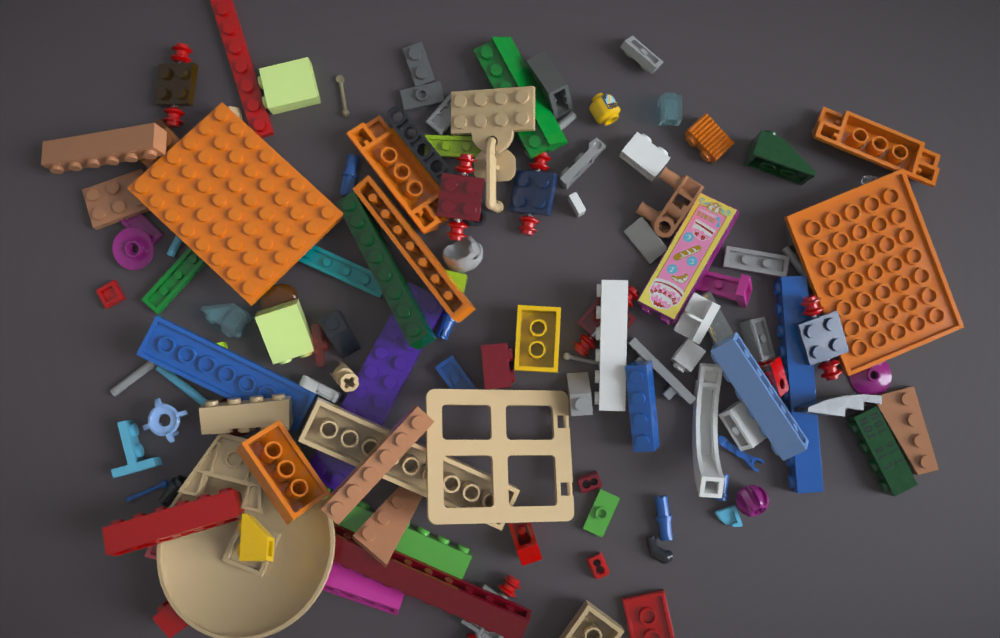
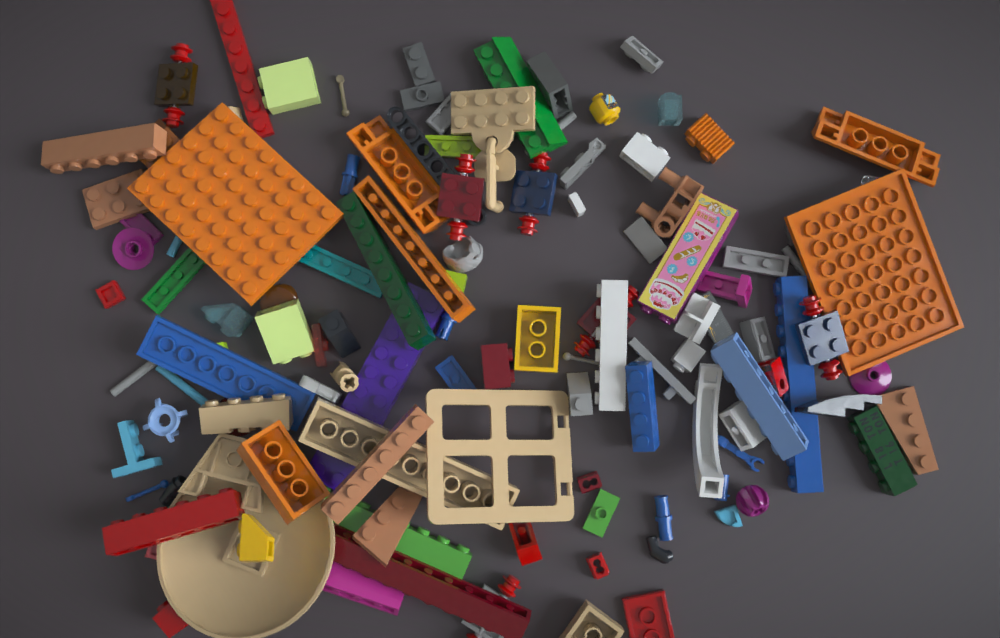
(777, 158): dark green slope -> none

